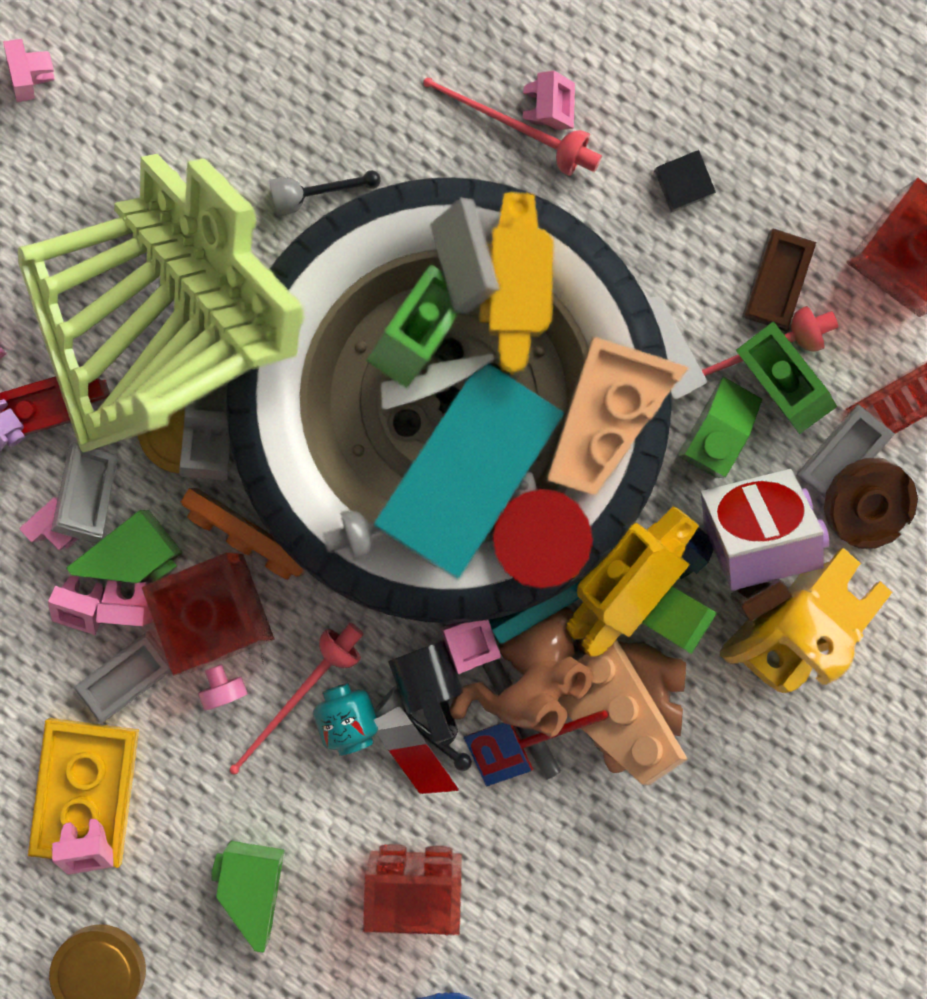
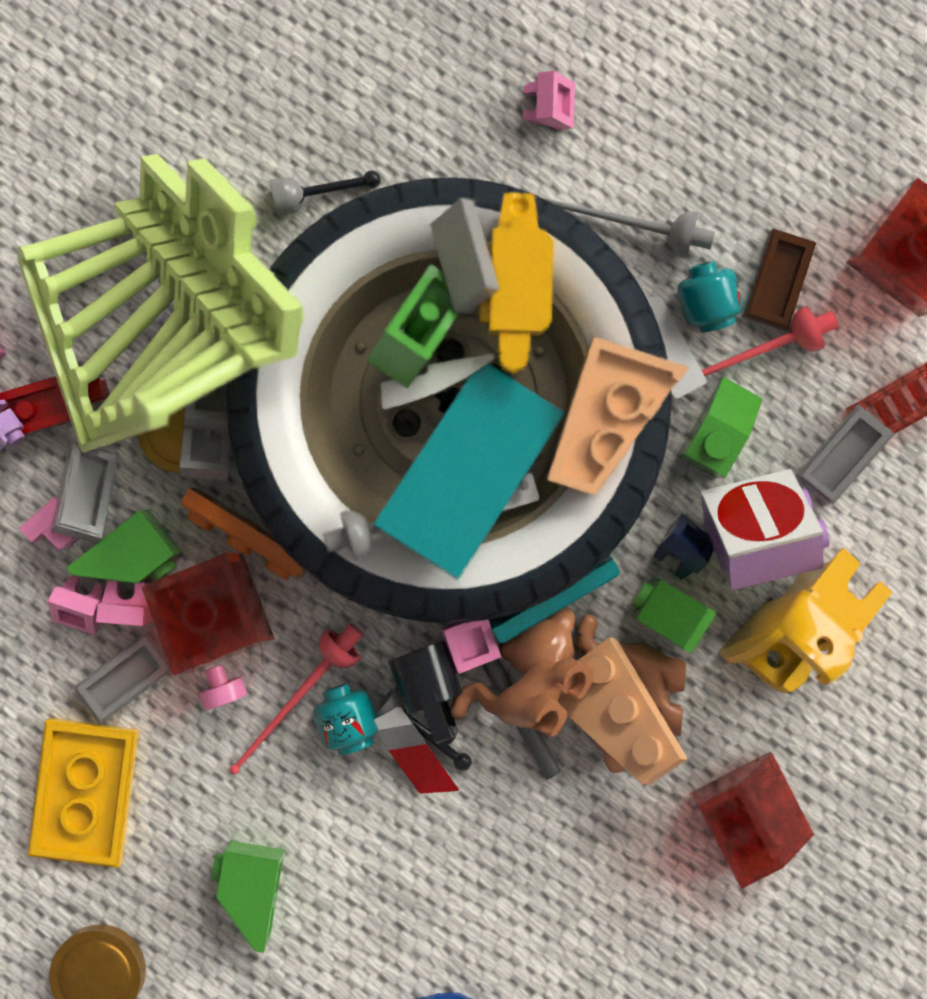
(27, 69): bright pink tile -> none
(85, 853): bright pink tile -> none
(413, 891): clear red brick -> none
(502, 754): piece -> none
(542, 538): red tile -> none
(570, 150): coral sword -> none
(631, 581): yellow hinge -> none
(681, 233): none -> light grey sword
(685, 181): black tile -> none
(710, 297): none -> teal head
(753, 819): none -> clear red slope
(760, 598): reddish brown tile -> none
(786, 377): bright green slope -> none
(870, 503): reddish brown tile -> none

